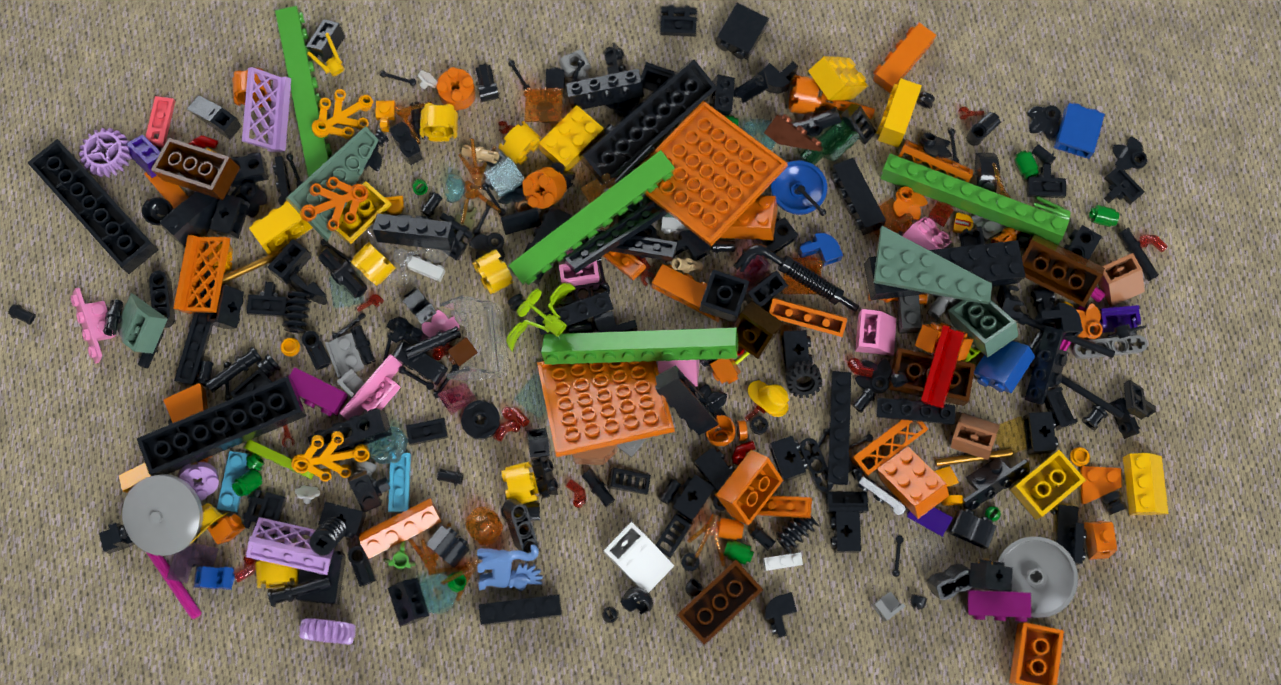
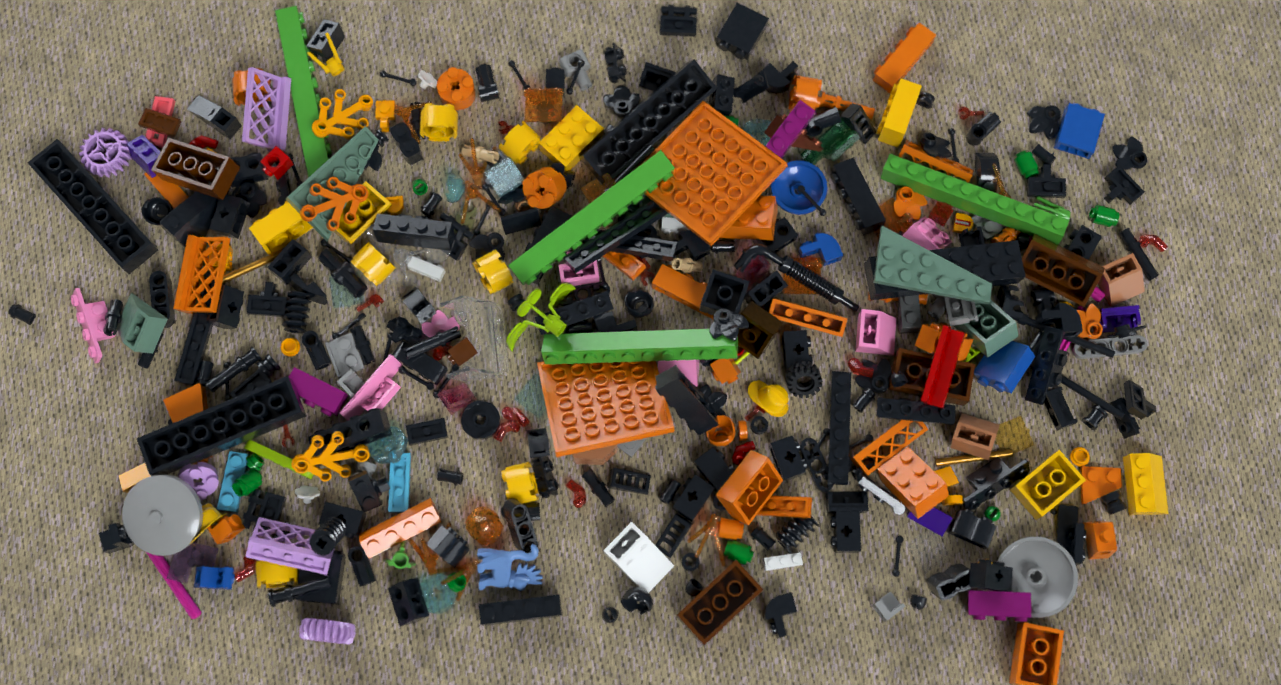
(159, 122): none -> reddish brown plate
(273, 156): none -> red brick
(605, 89): black brick -> none
(634, 298): none -> black hair
(727, 326): none -> black plate
(791, 129): none -> magenta brick
(838, 78): yellow brick -> none
(960, 311): none -> light grey plate
(1036, 441): black brick -> none

